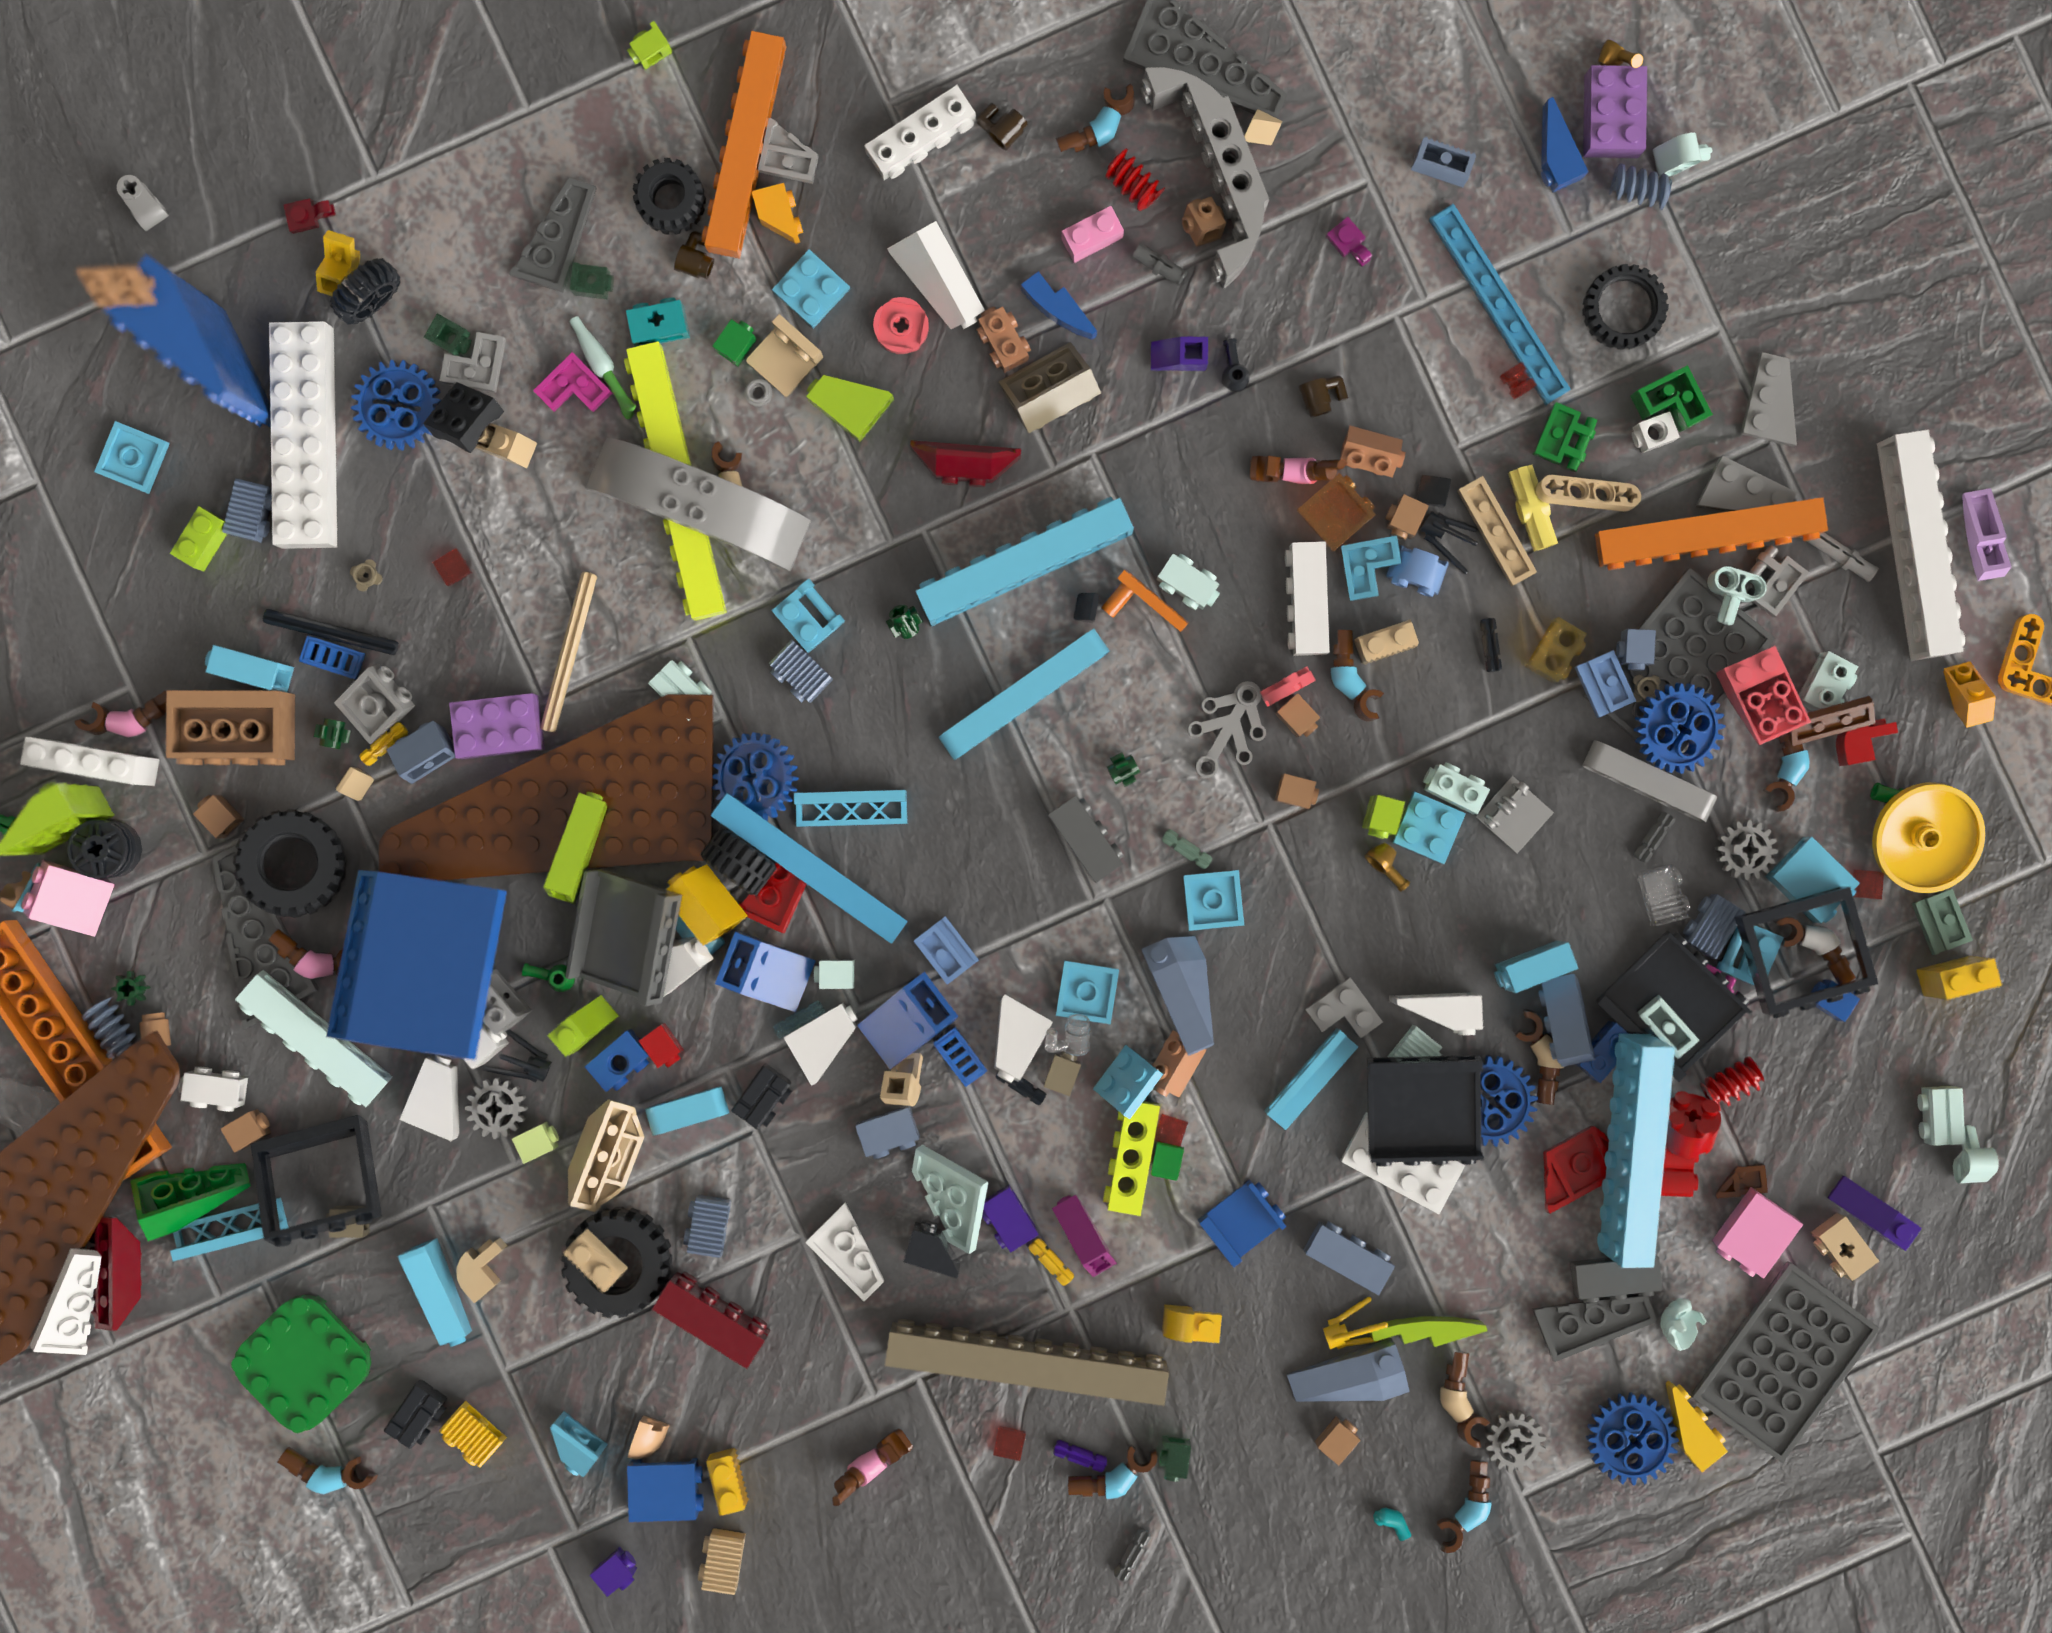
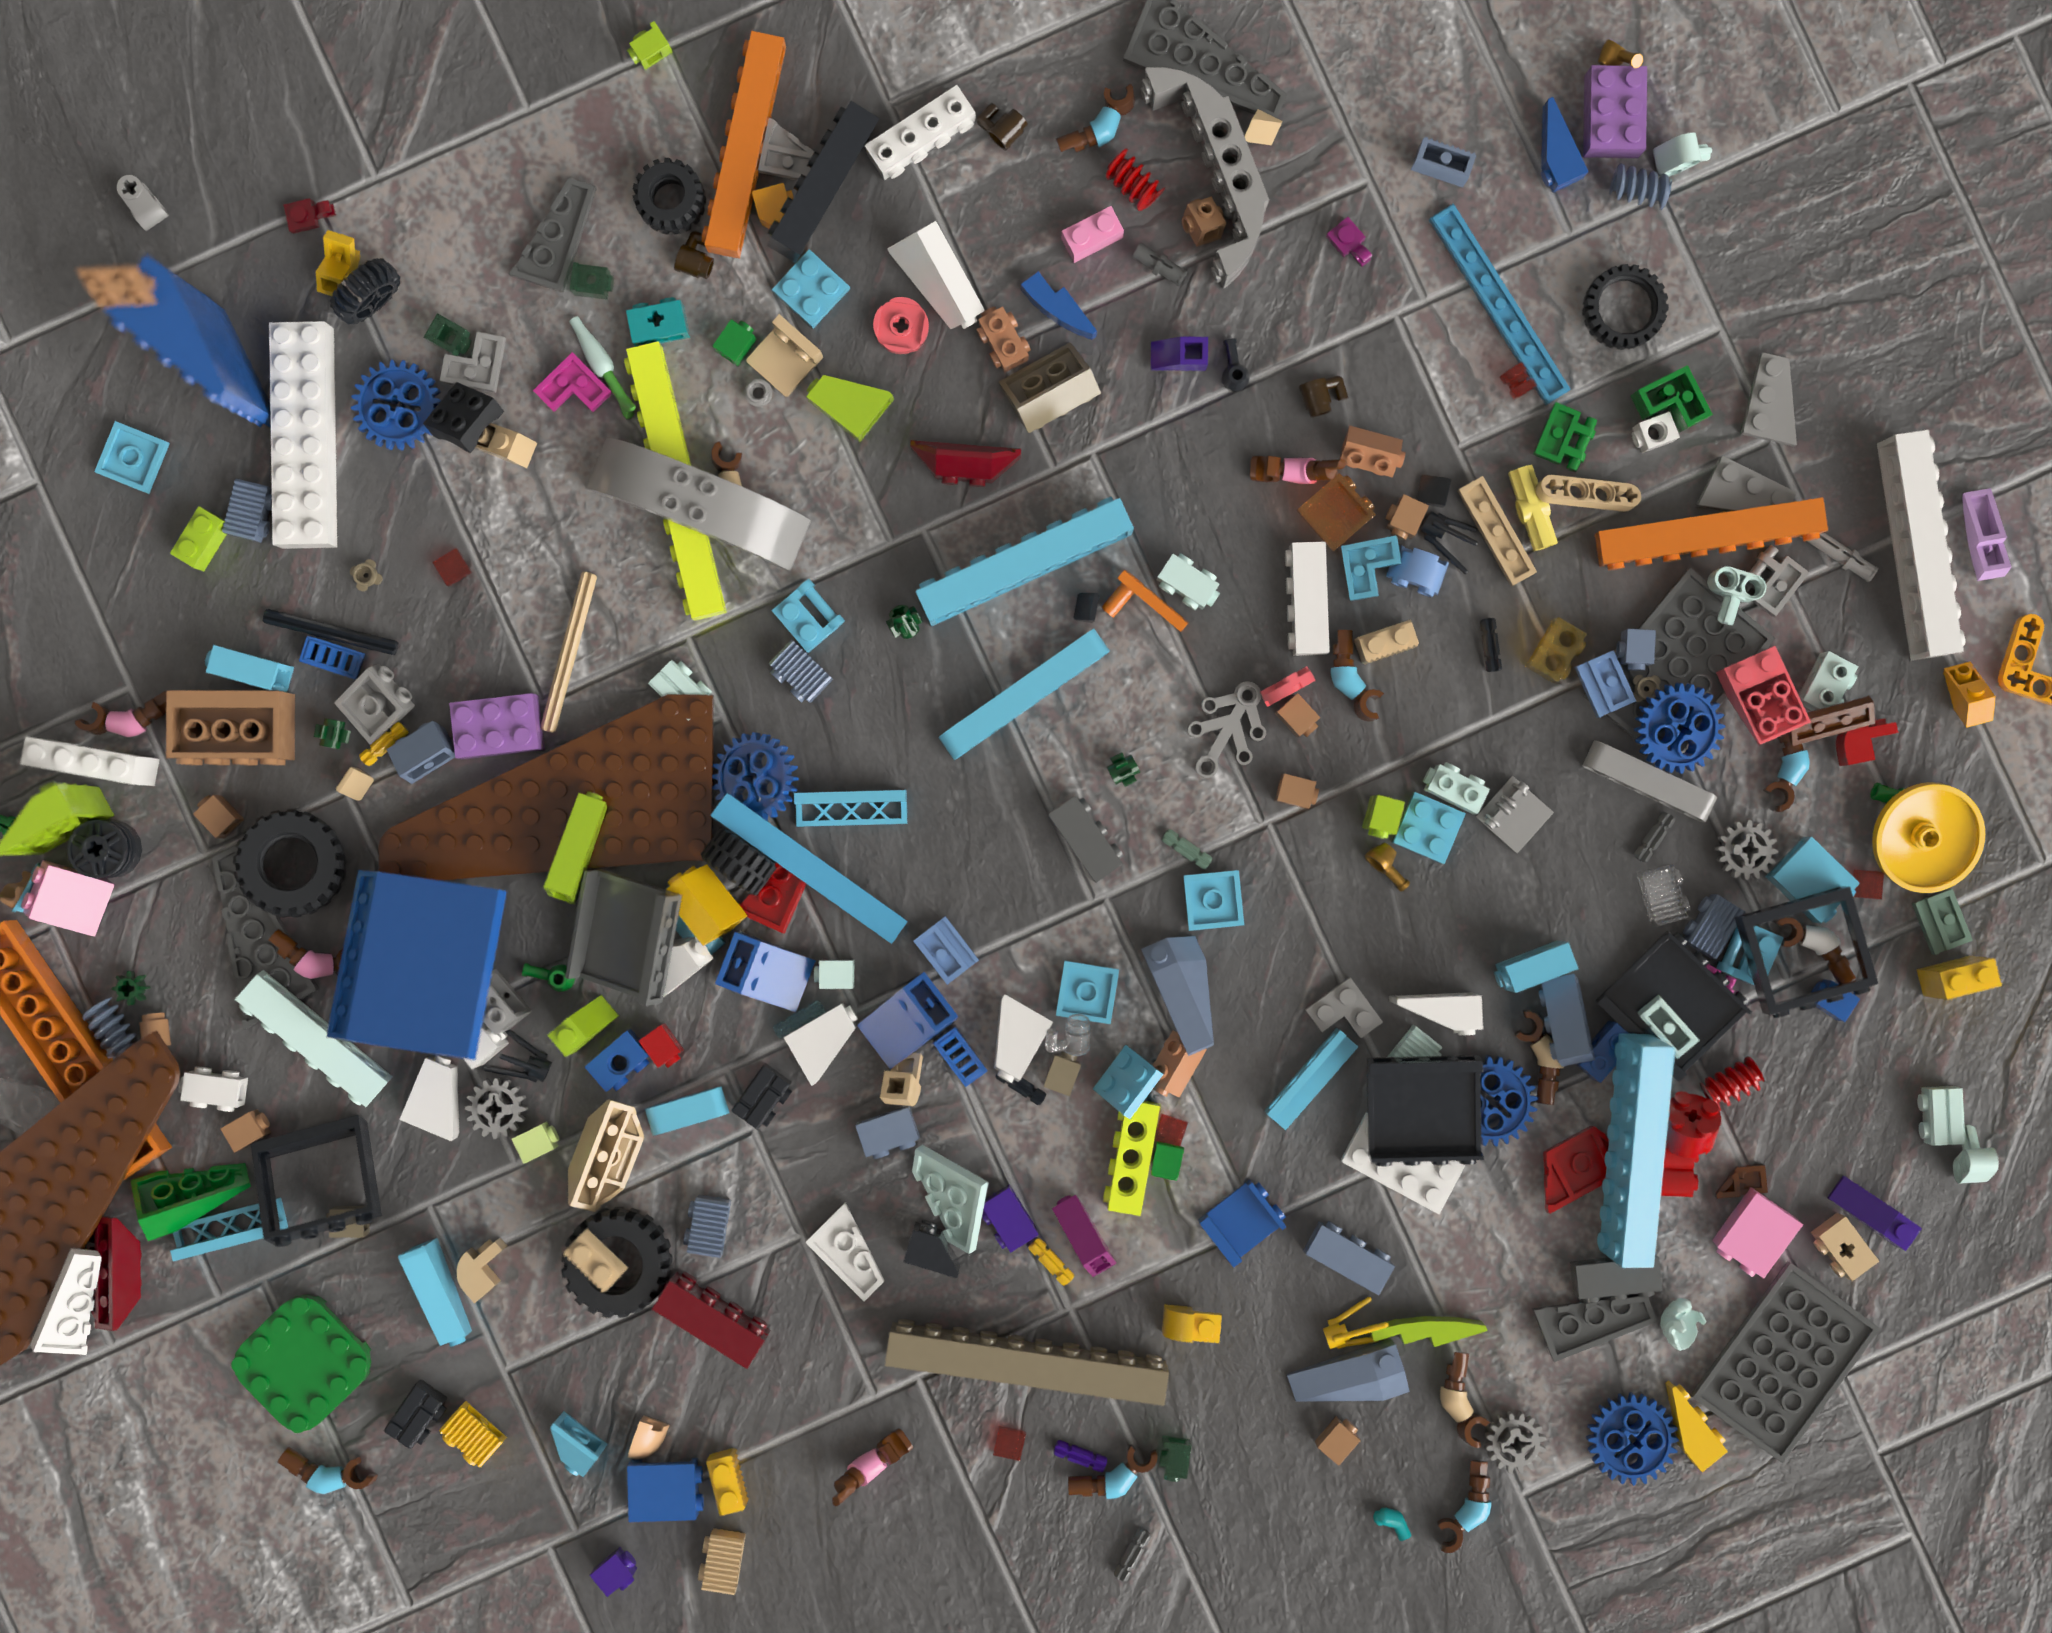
(822, 181): none -> black brick

